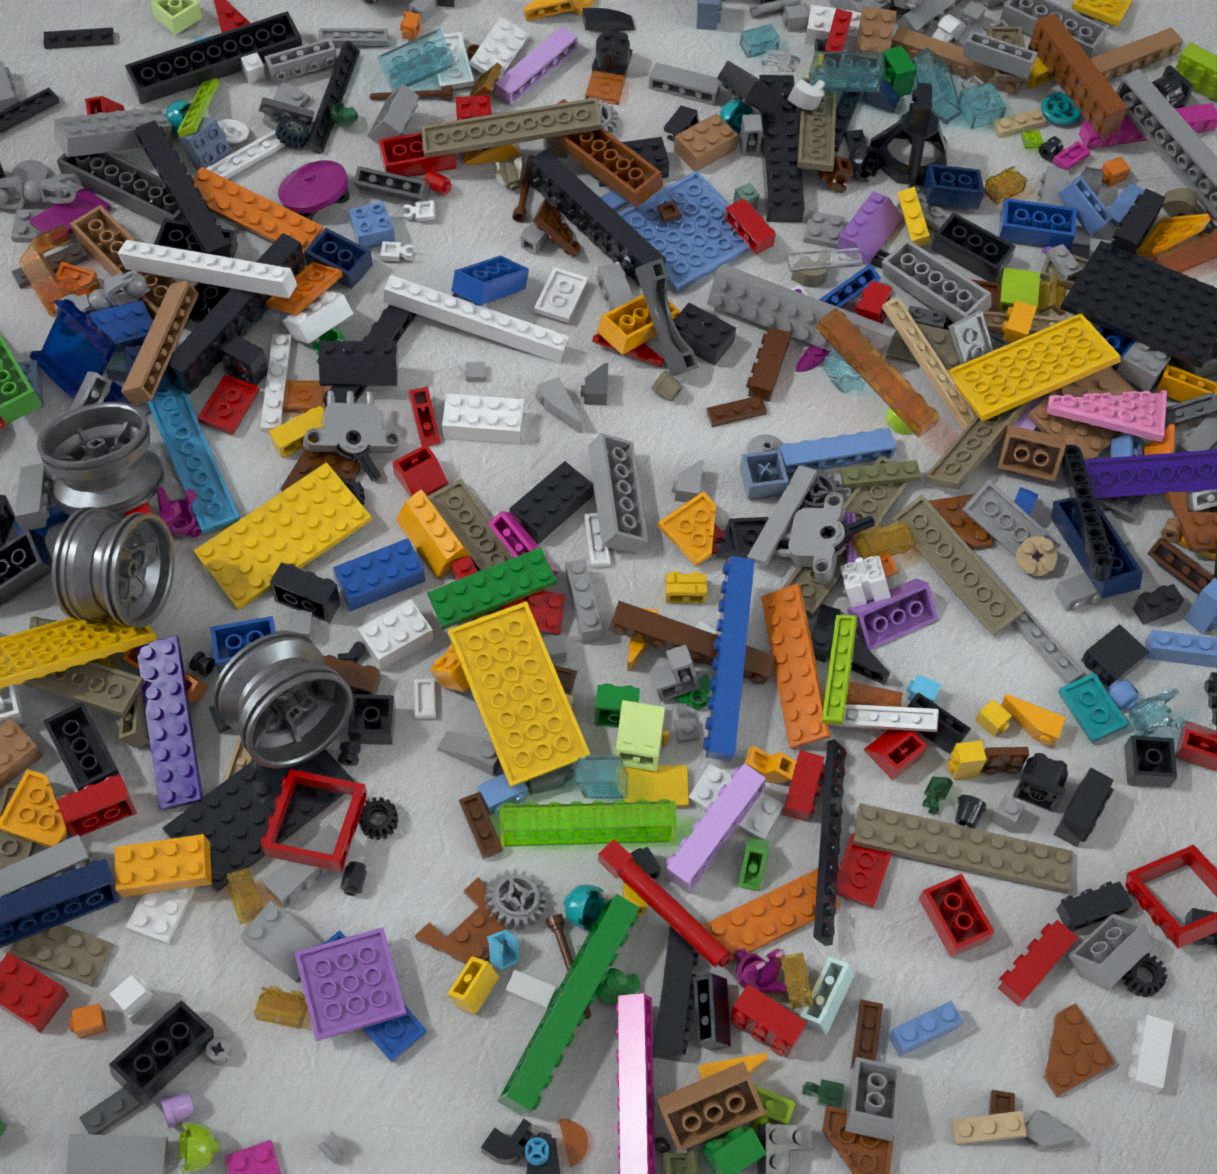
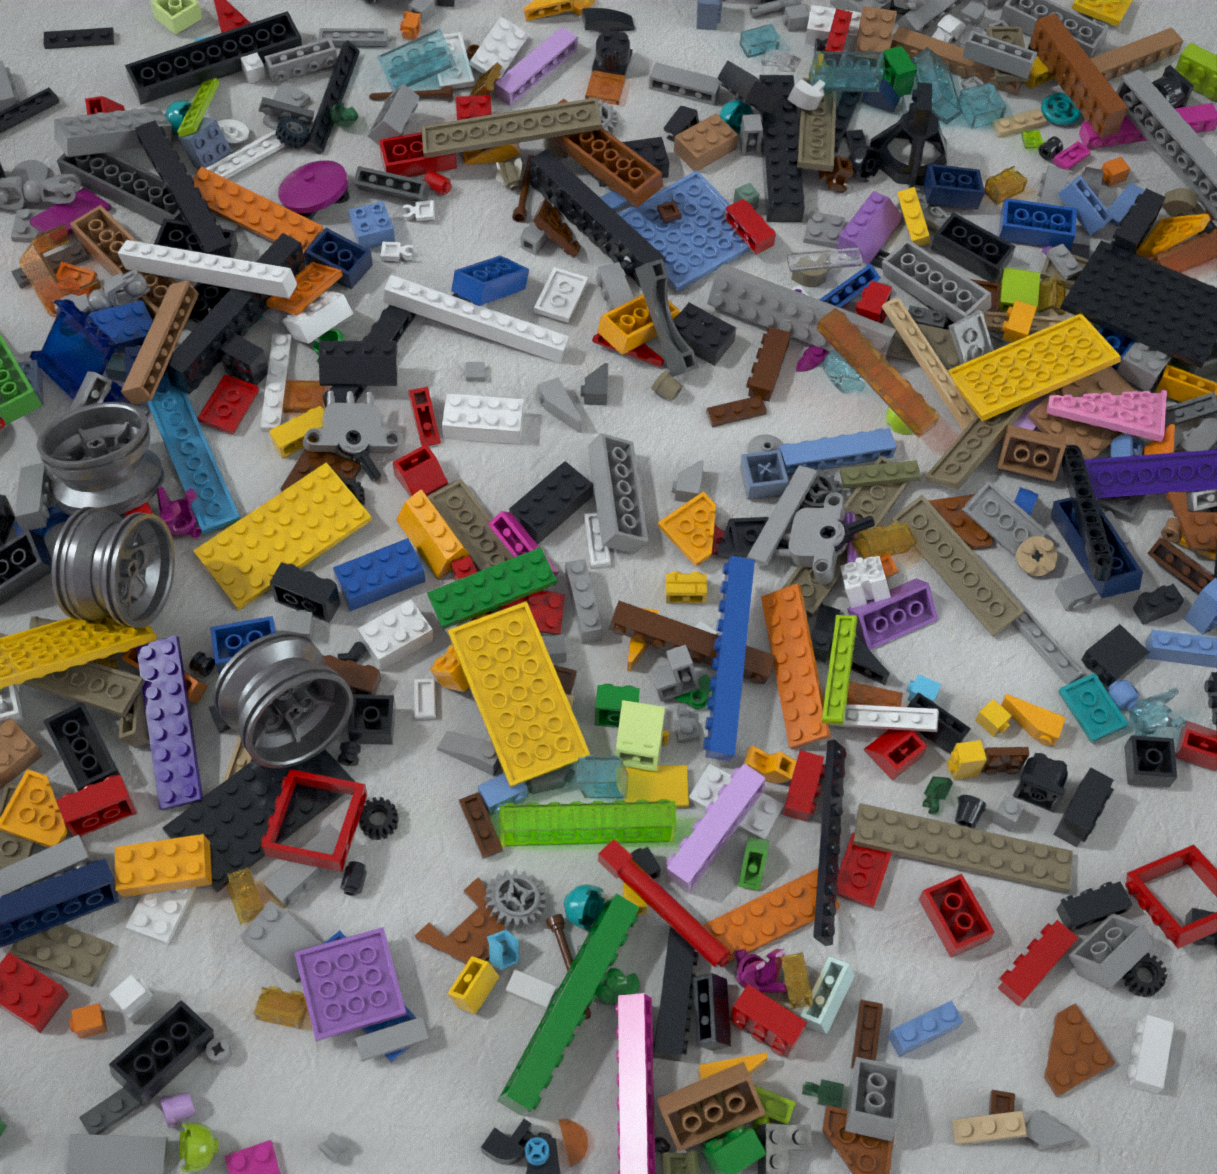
(392, 1039): none -> light grey tile

